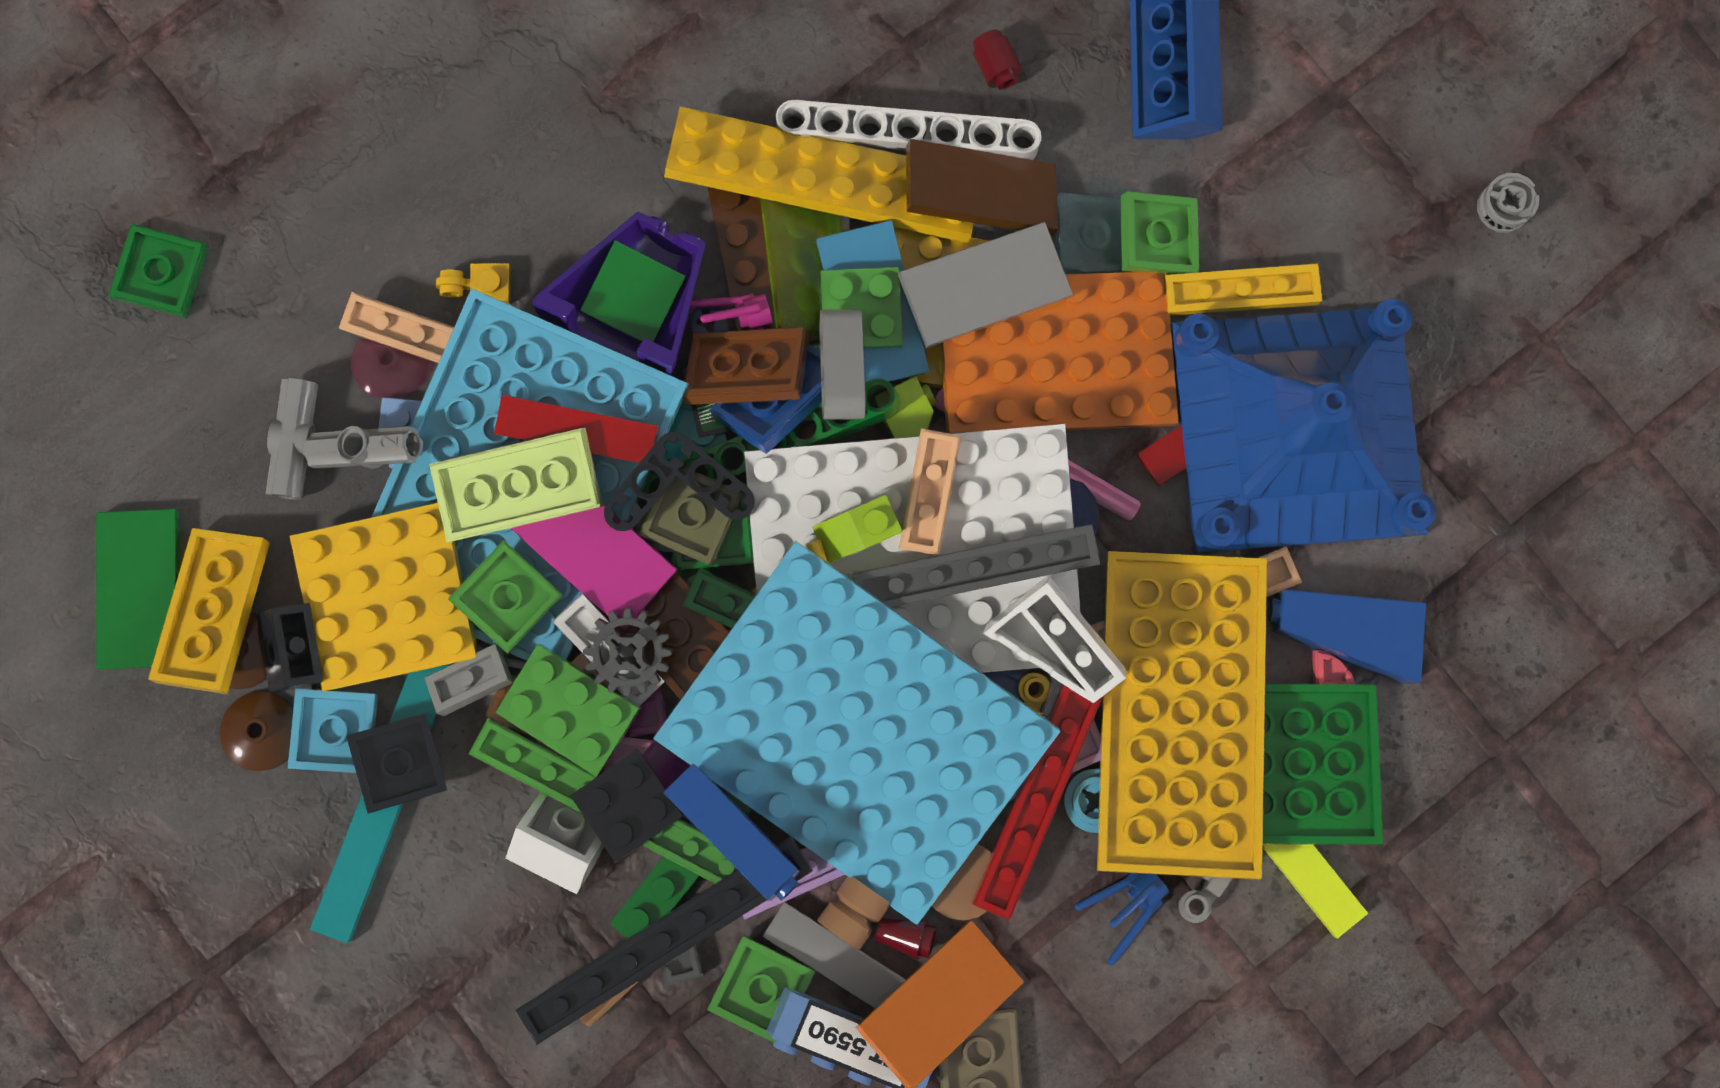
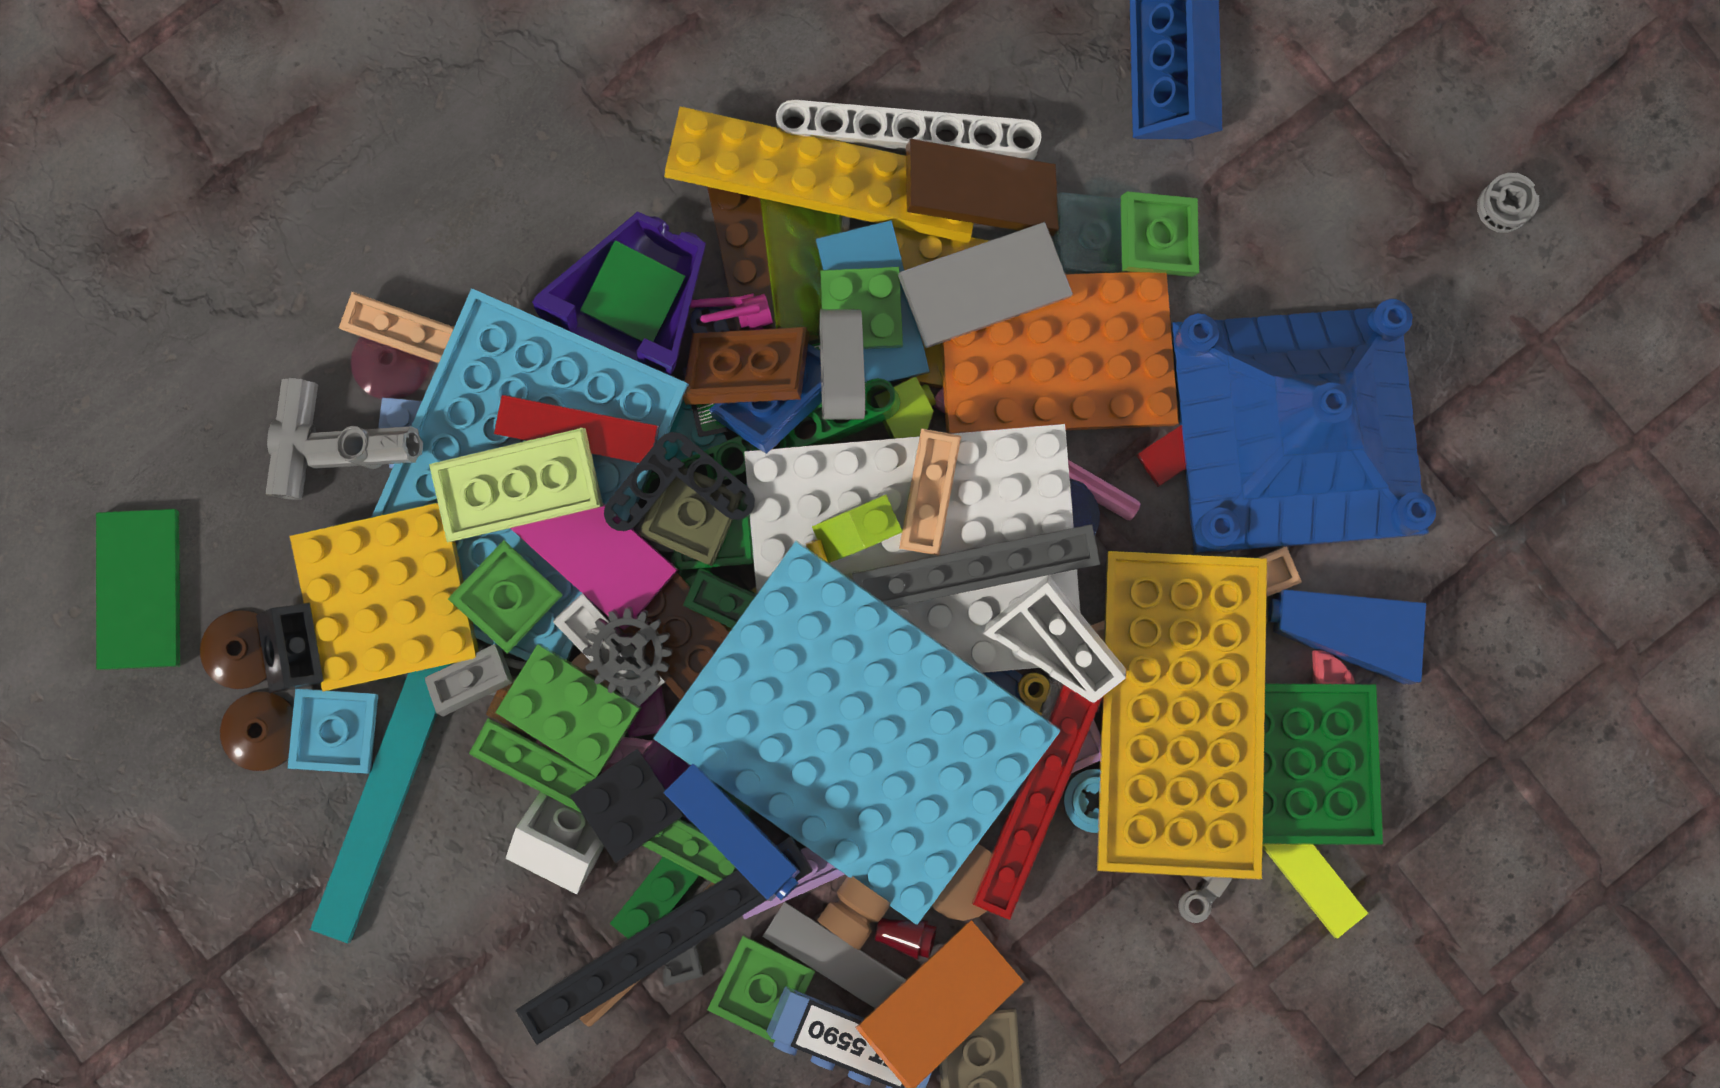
(158, 271): green tile -> none
(209, 611): yellow plate -> none
(396, 763): black plate -> none
(487, 278): yellow plate -> none
(997, 59): dark red brick -> none
(1144, 893): blue plant -> none
(1243, 289): yellow plate -> none

